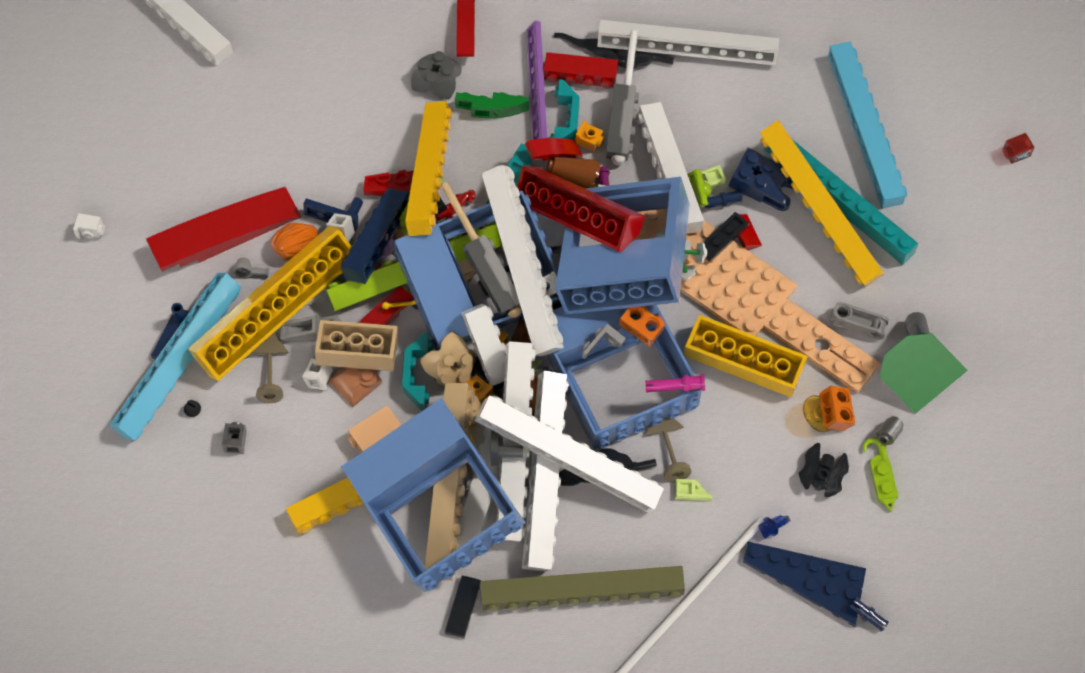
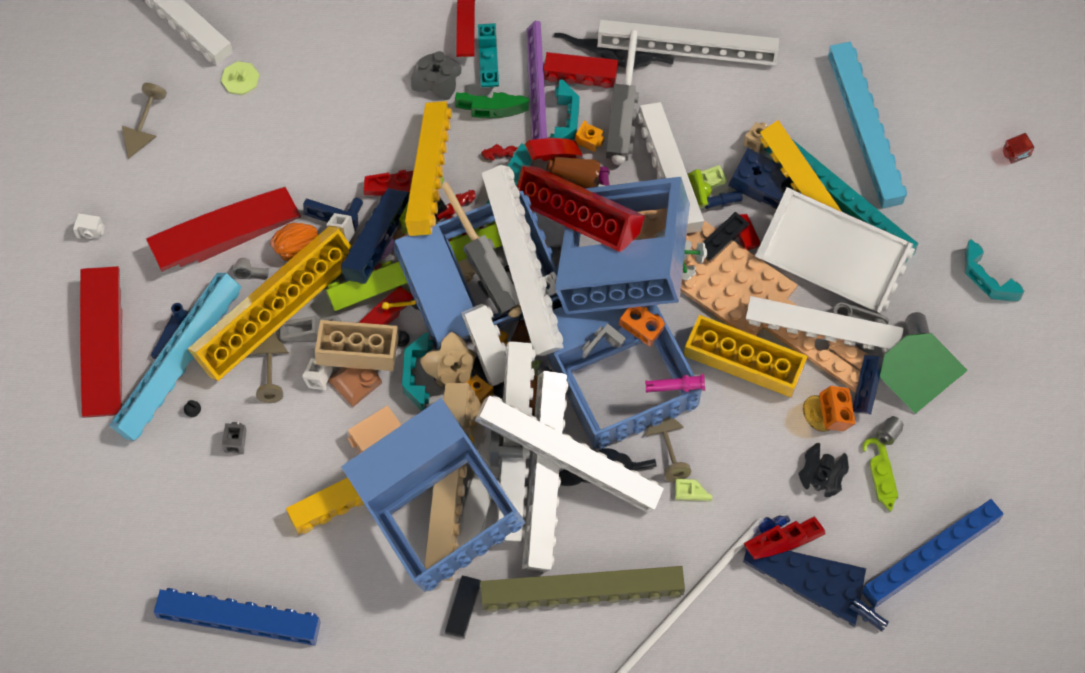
(100, 341): none -> red slope
(136, 139): none -> dark tan piece
(237, 617): none -> blue brick
(240, 78): none -> yellowish green piece
(403, 338): none -> black piece
(488, 55): none -> teal slope
(498, 151): none -> red animal
(753, 137): none -> tan brick
(784, 539): none -> red slope
(822, 323): none -> white brick
(835, 250): none -> white panel
(867, 384): none -> dark blue piece
(932, 553): none -> blue brick
(1008, 291): none -> teal slope

